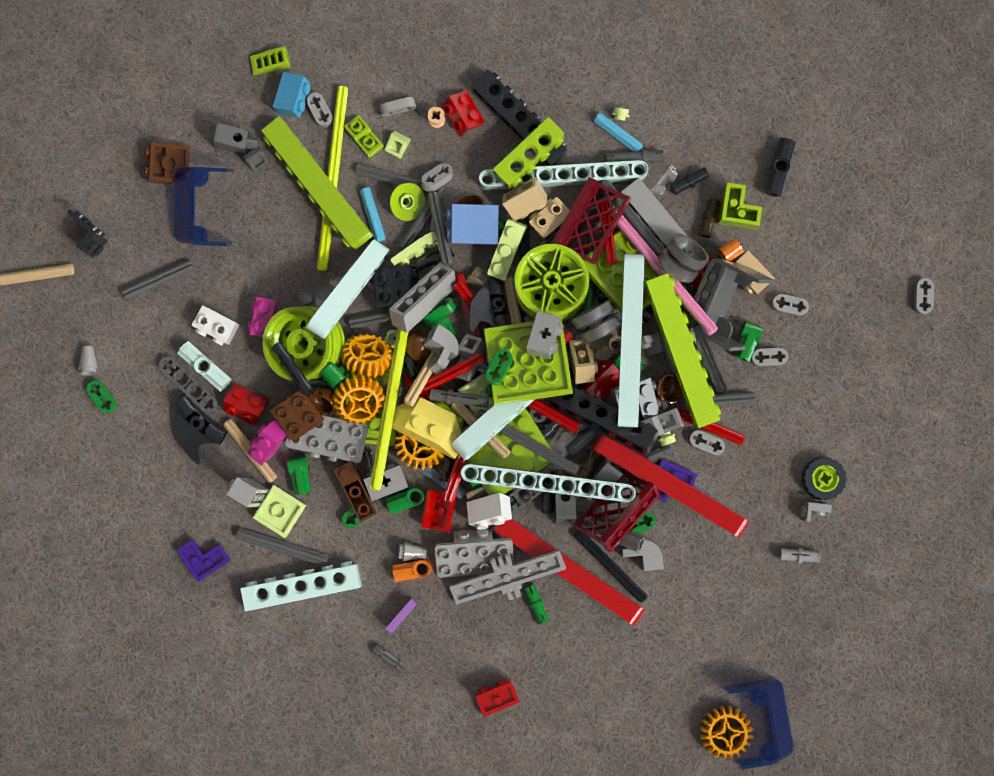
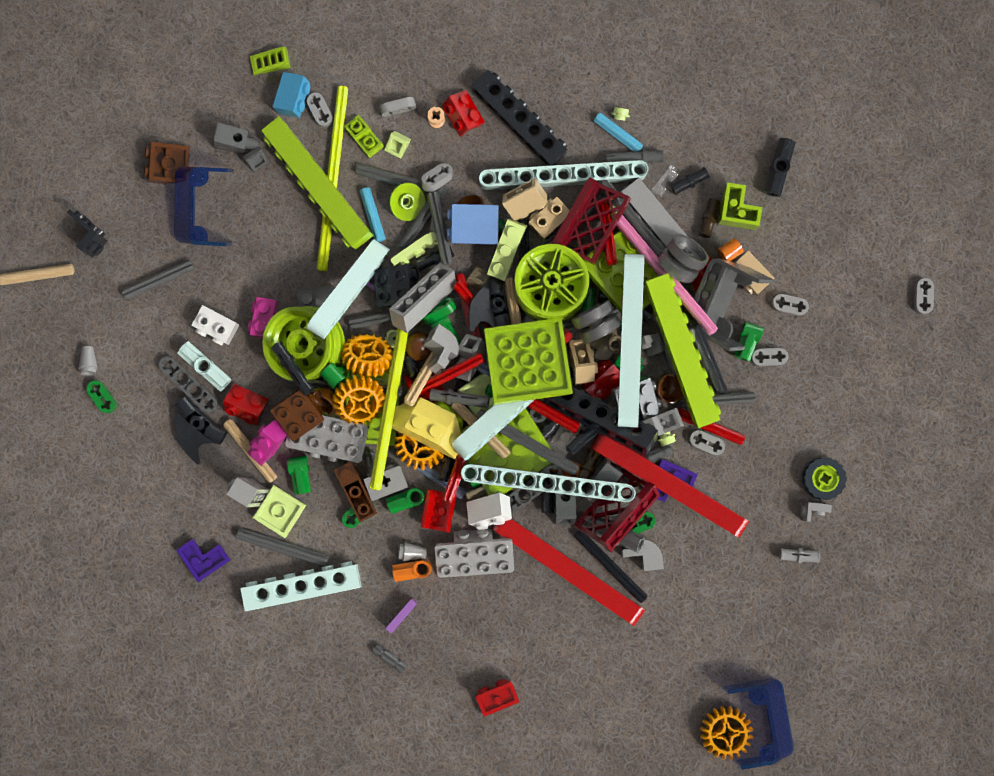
(503, 369): green beam -> none
(507, 576): light grey hinge -> none
(536, 604): green pin -> none
(544, 324): light grey brick -> none
(546, 130): lime brick -> none

